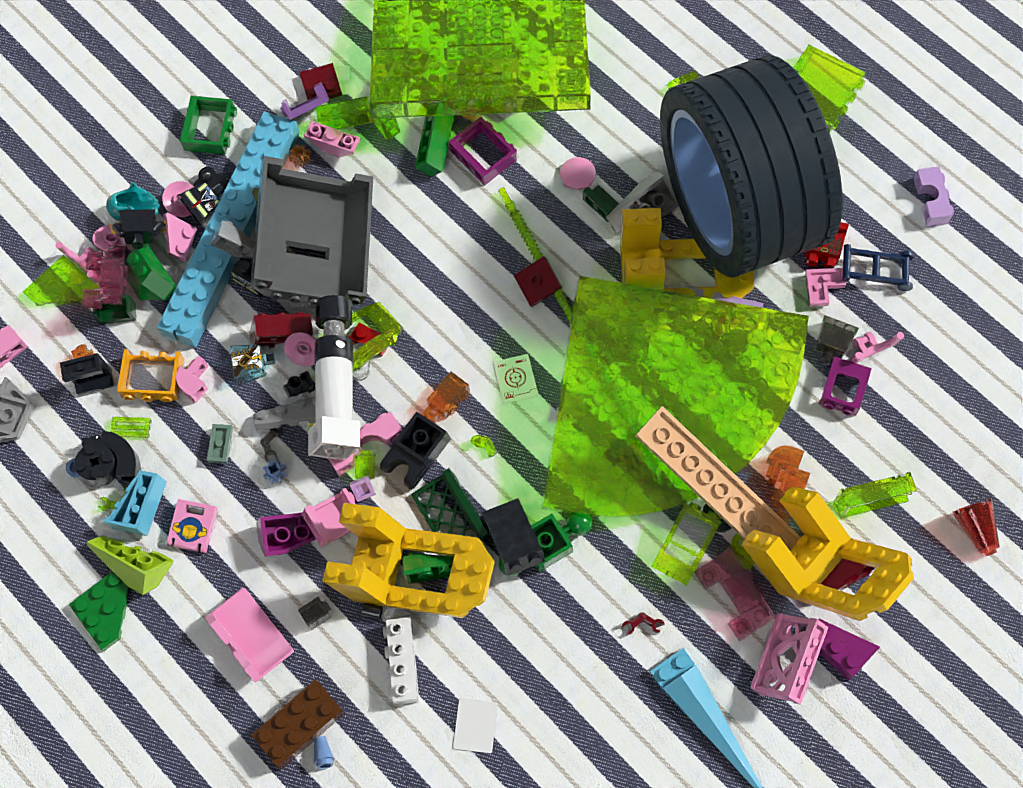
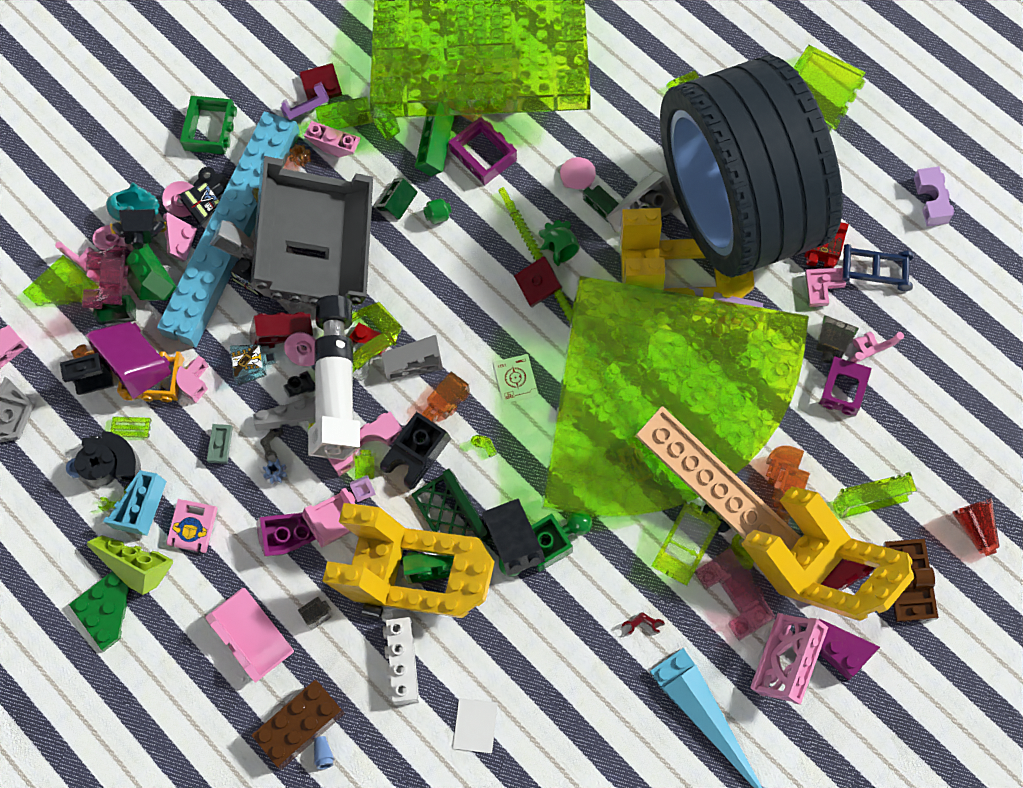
(129, 356): none -> magenta windscreen
(397, 198): none -> dark green panel
(412, 359): none -> light grey wedge
(437, 211): none -> green head
(560, 241): none -> green piece
(918, 598): none -> reddish brown plate

